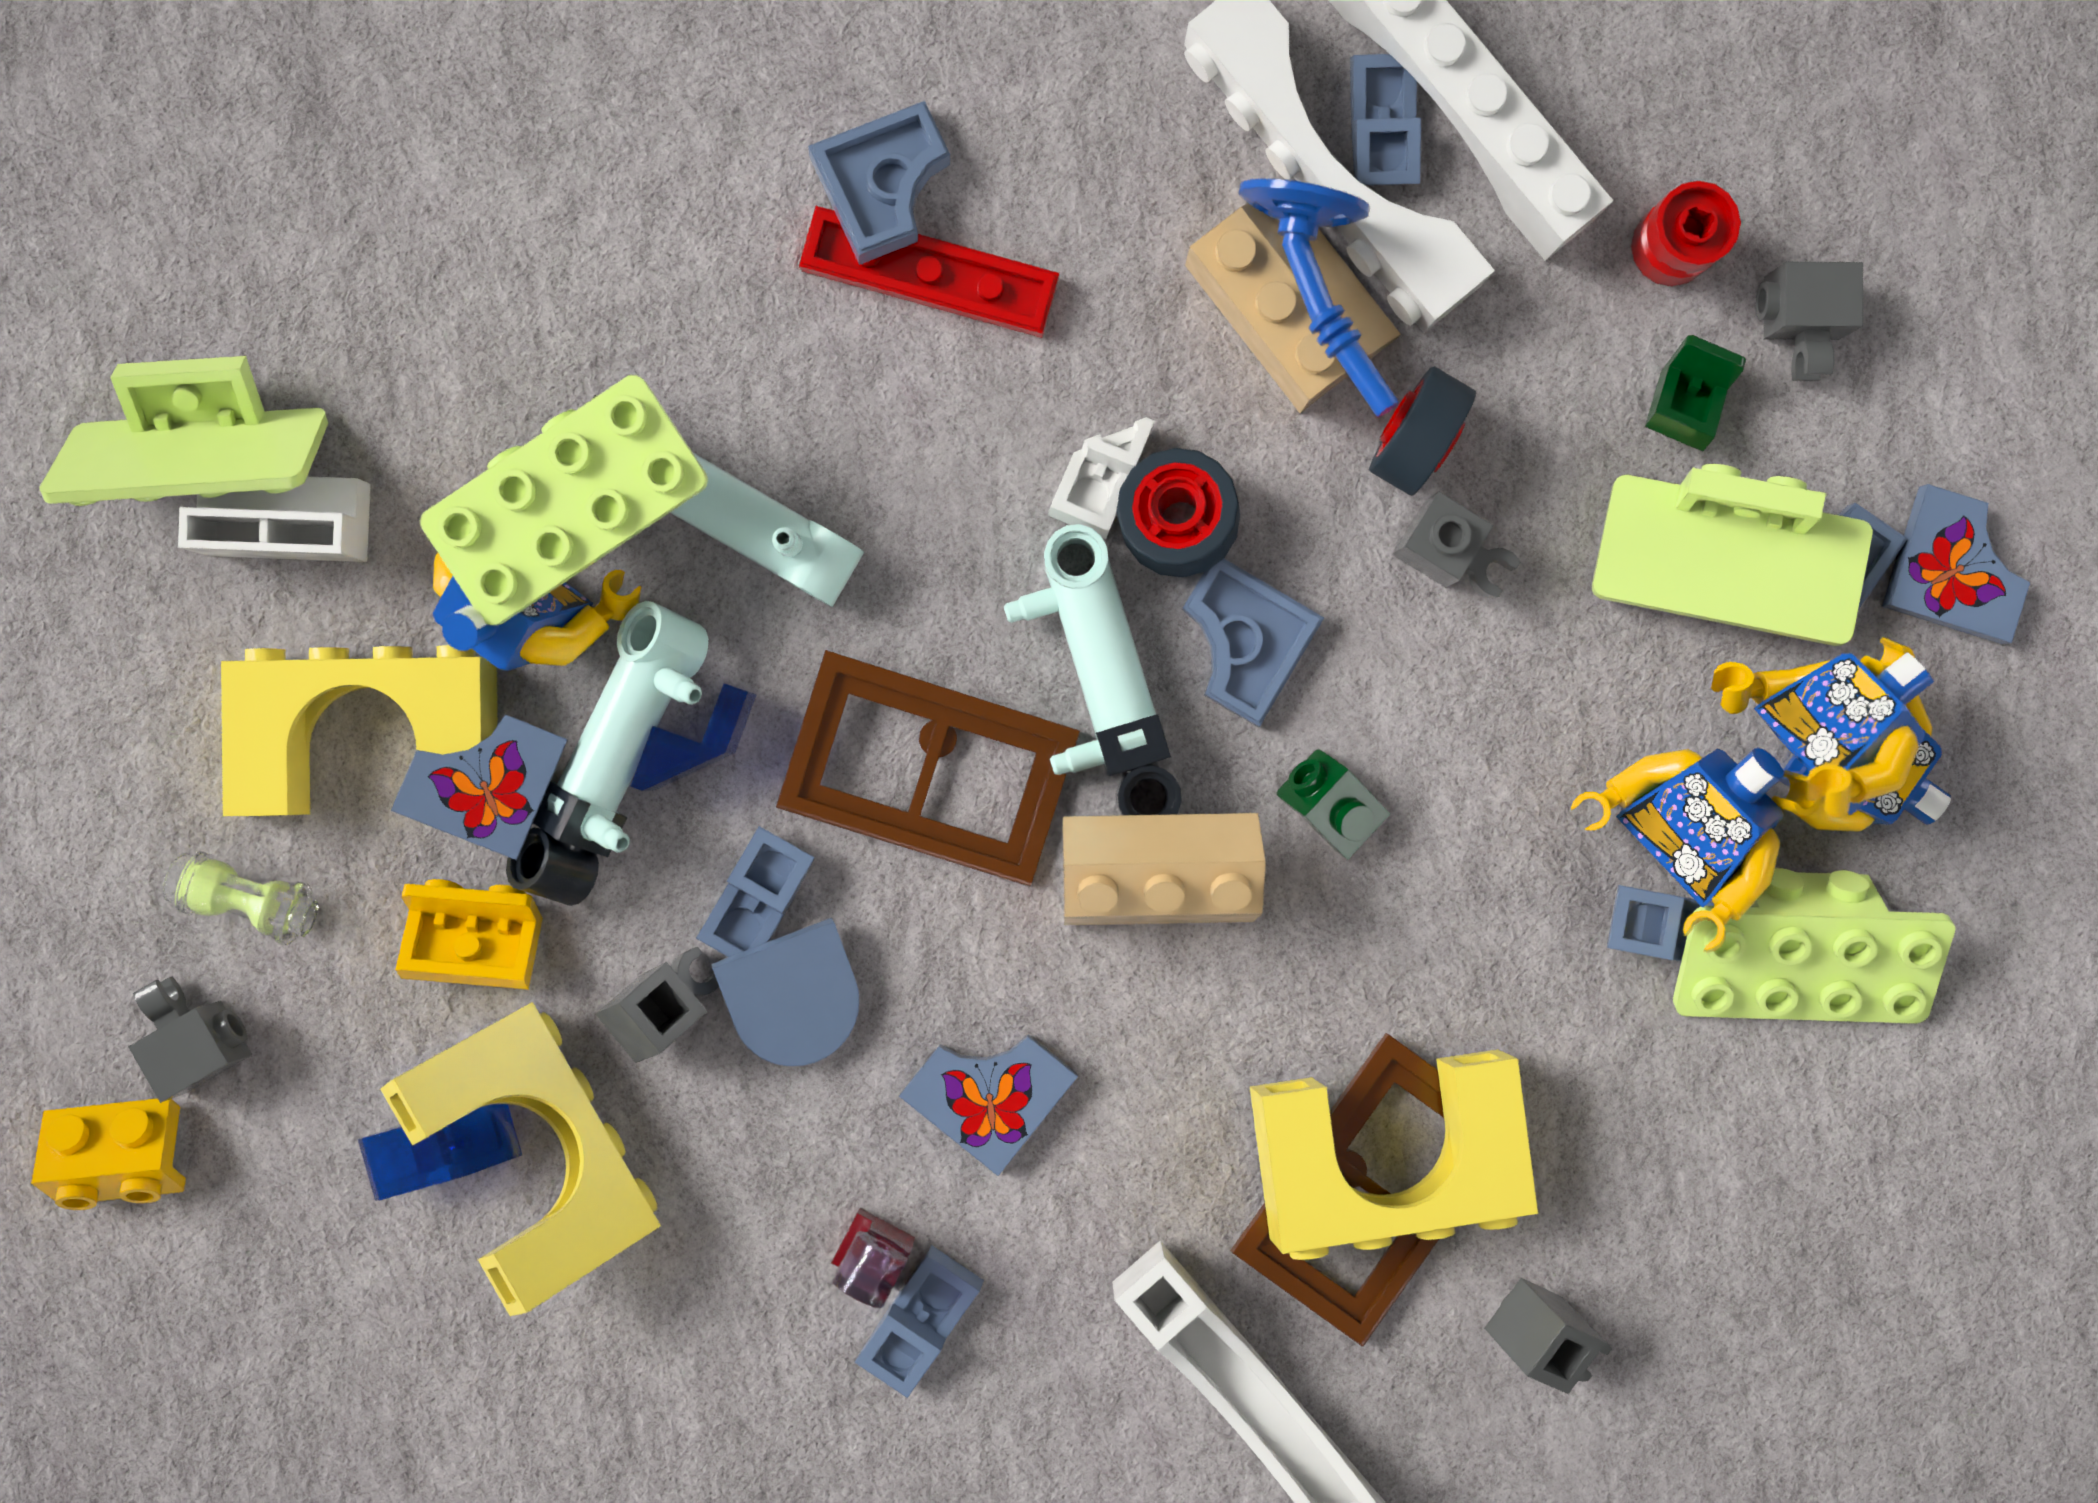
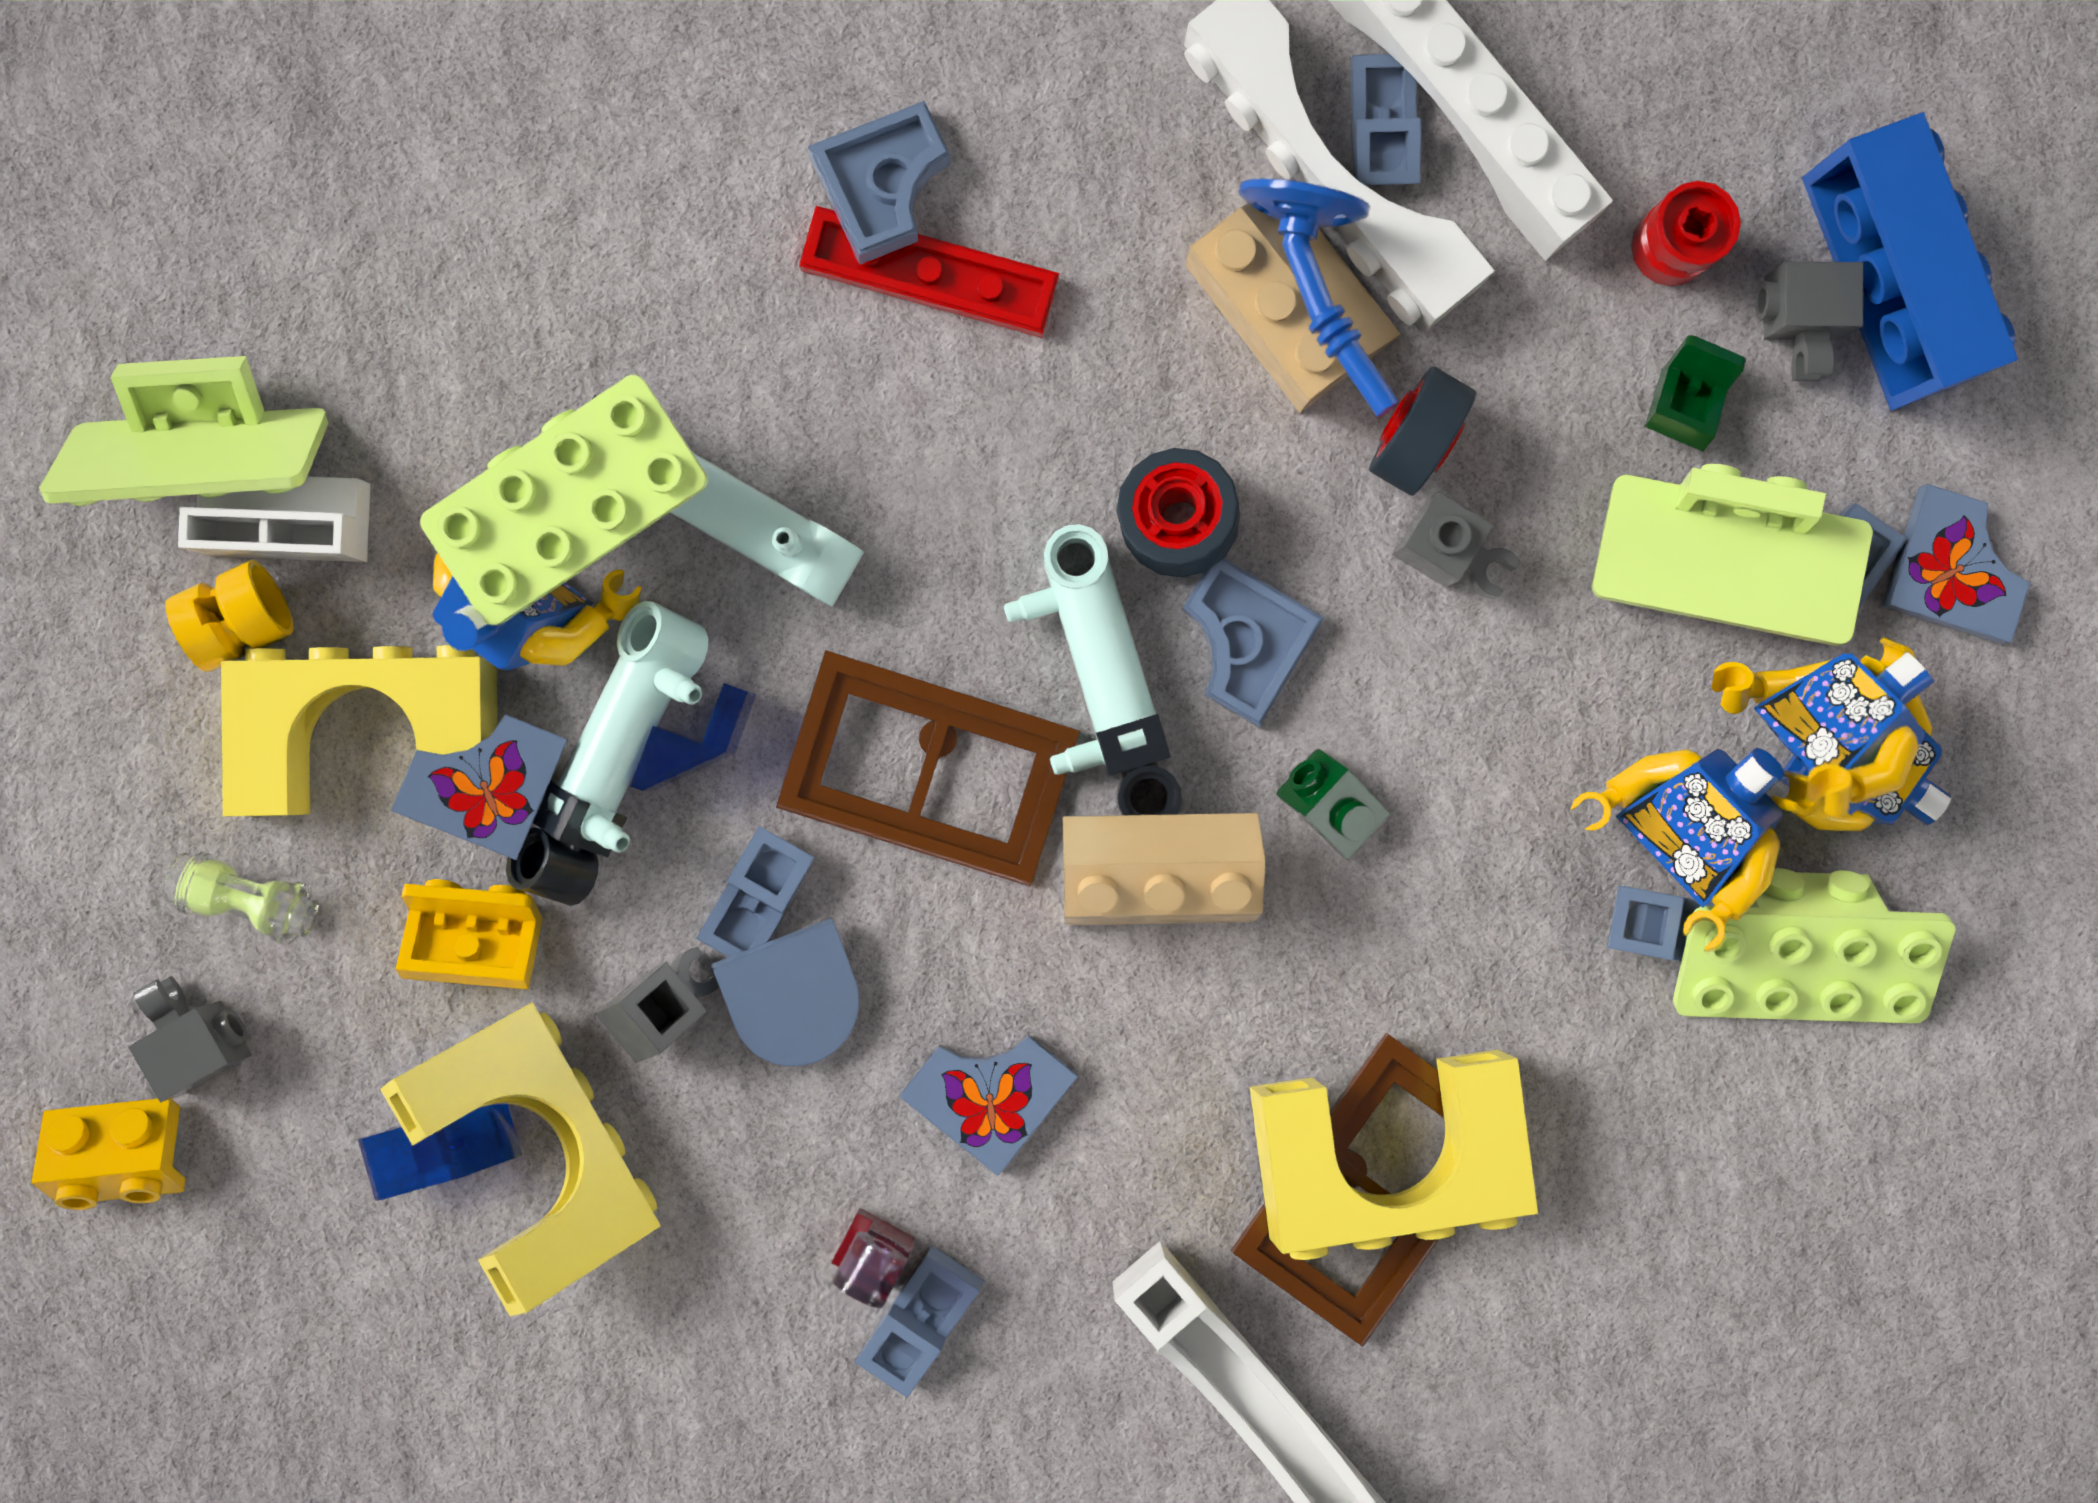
(222, 619): none -> yellow wheel
(1095, 475): white slope -> none
(1546, 1336): dark grey brick -> none
(1924, 282): none -> blue brick

